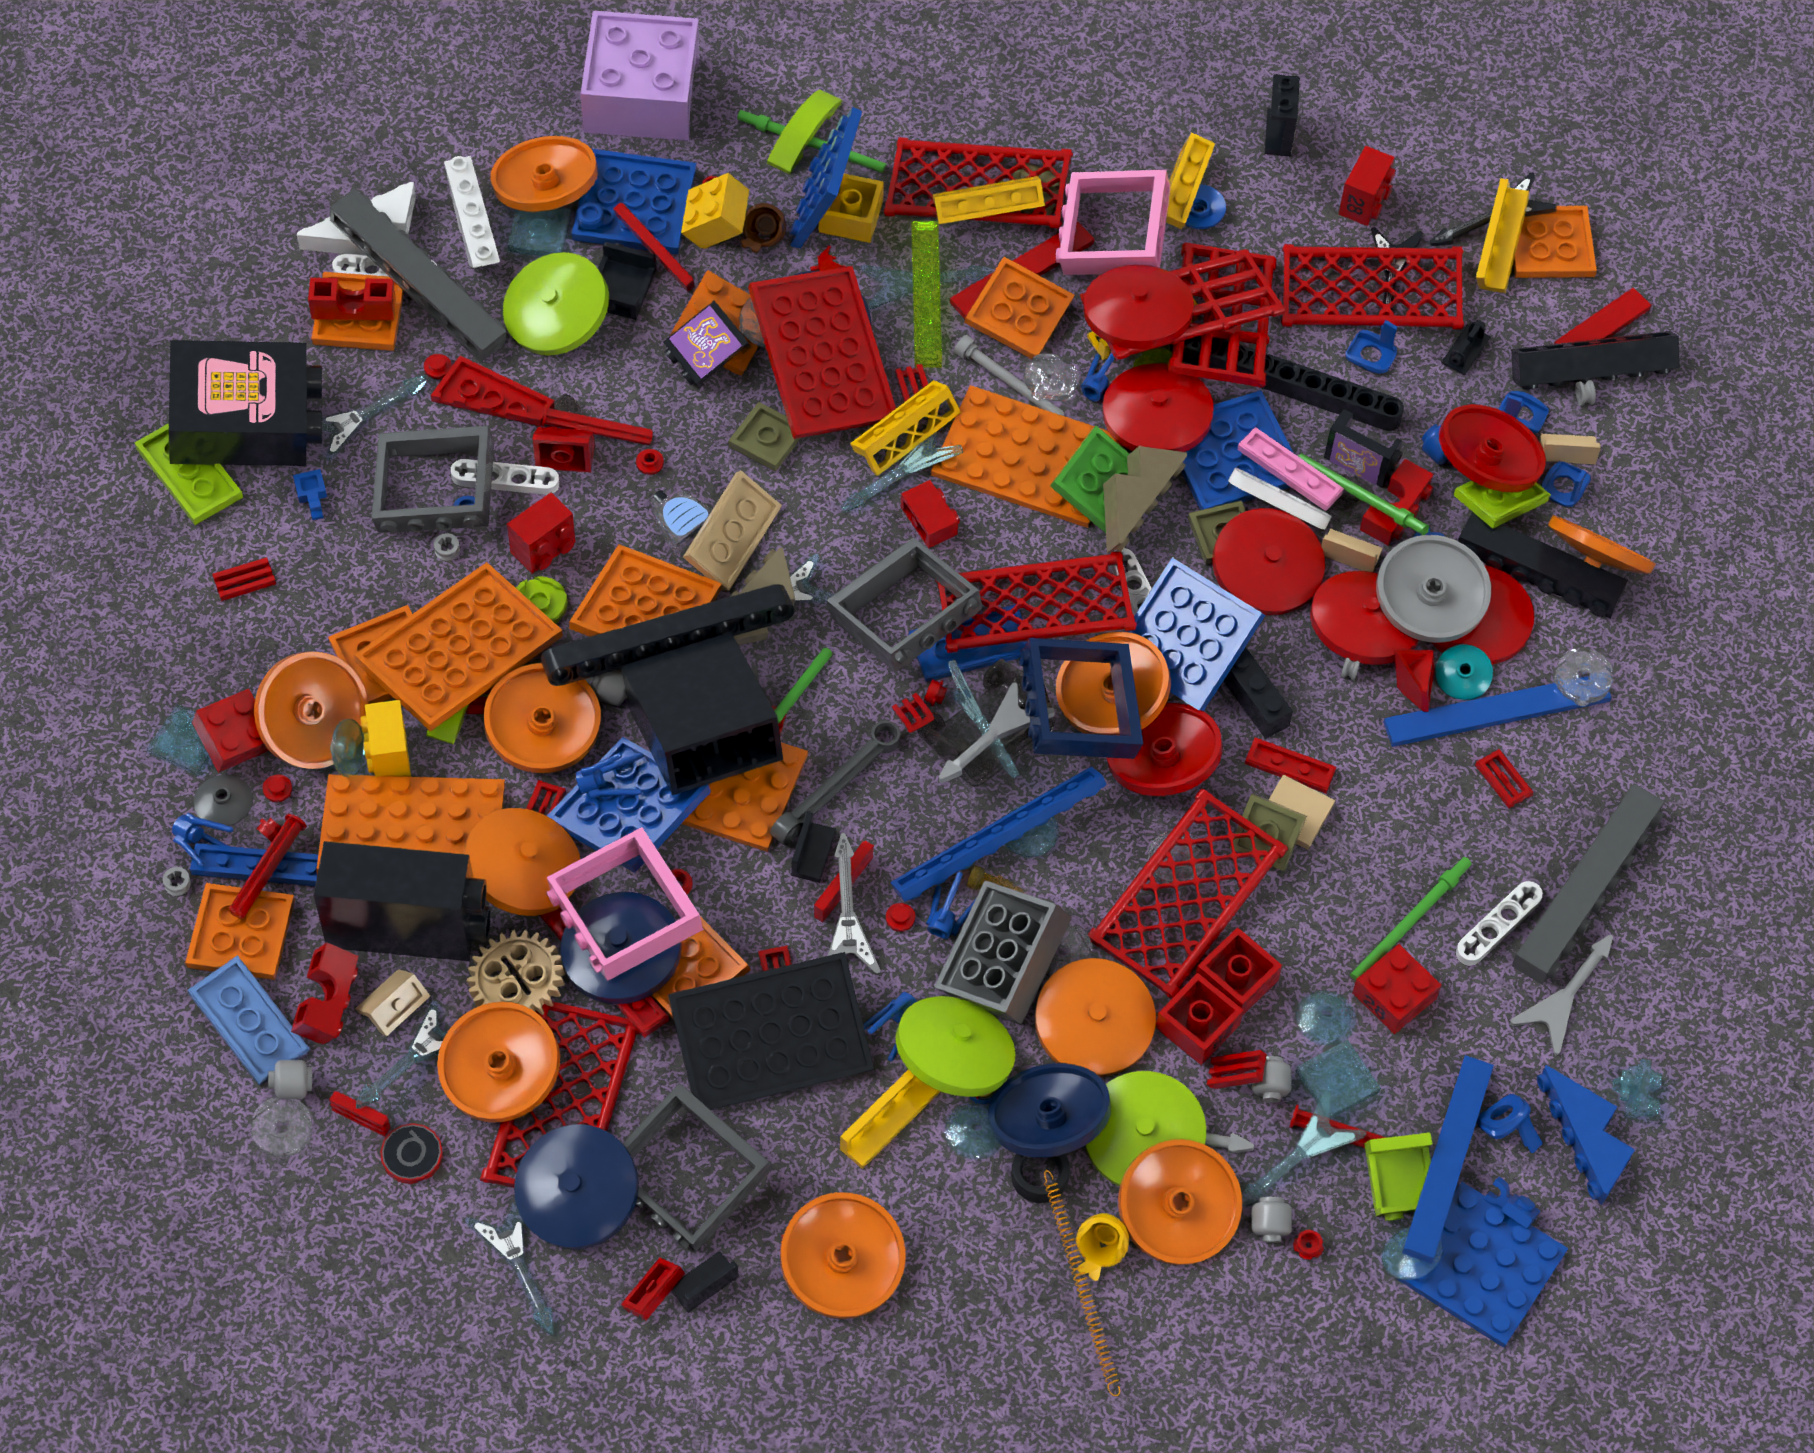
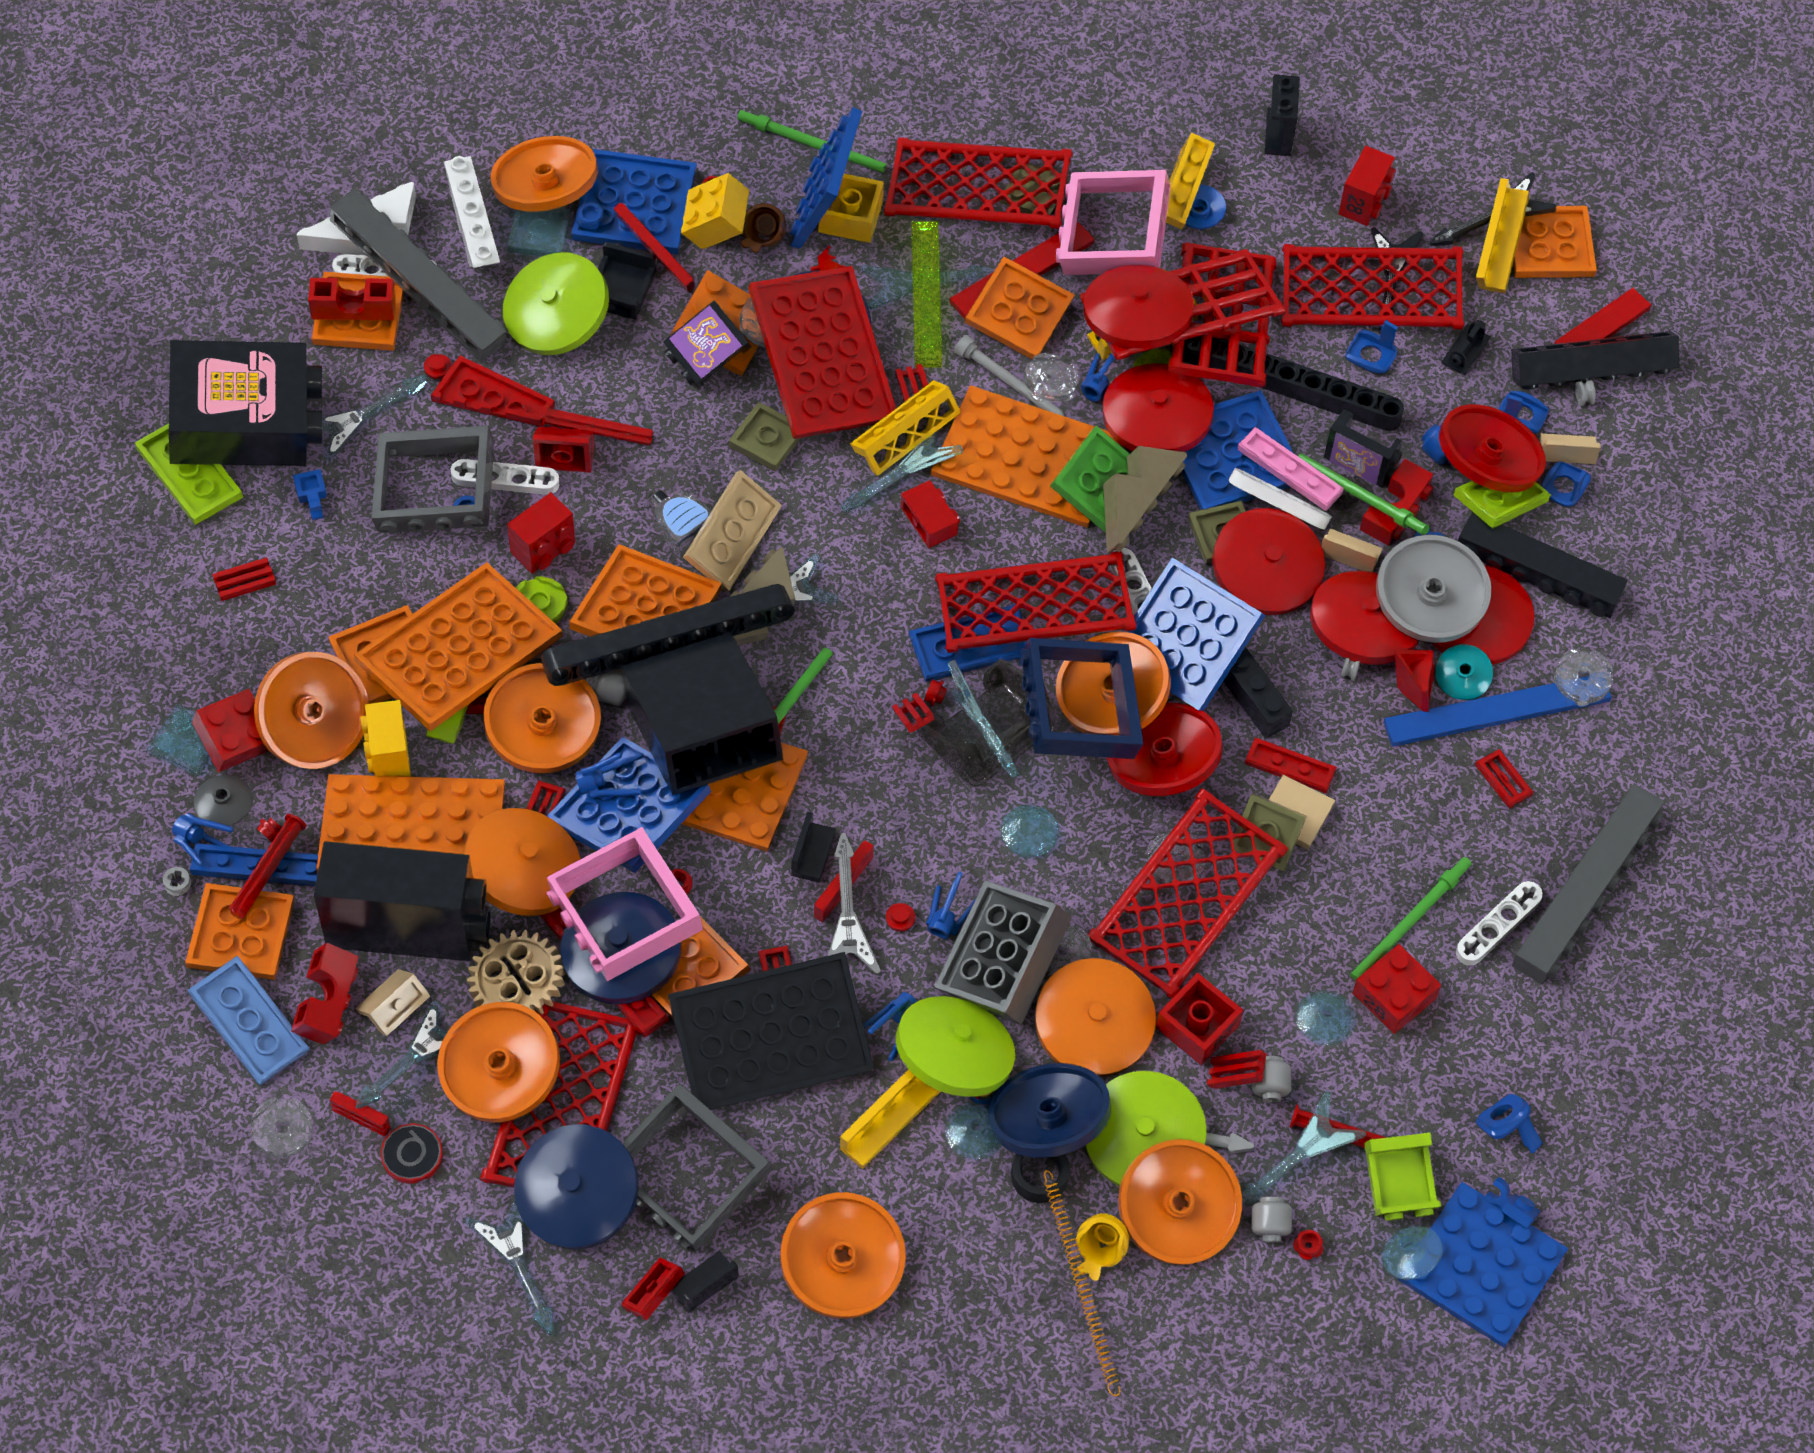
(277, 788): red plate -> none
(290, 1079): light grey head -> none
(348, 748): clear light blue dish -> none
(449, 554): light grey bush -> none
(567, 404): clear smoke tile -> none
(639, 75): lavender container -> none
(649, 467): red plate -> none
(791, 824): dark grey piece -> none
(801, 129): lime slope -> none
(884, 576): dark grey window -> none
(978, 877): clear yellow piece -> none
(988, 199): yellow fence -> none
(998, 833): blue plate -> none
(1008, 720): light grey piece -> none
(1240, 969): red brick -> none
(1342, 1074): clear light blue plate -> none
(1447, 1160): blue tile -> none
(1556, 1008): light grey piece -> none
(1583, 1122): blue slope -> none
(1600, 549): orange dish -> none
(1635, 1089): clear light blue hips -> none

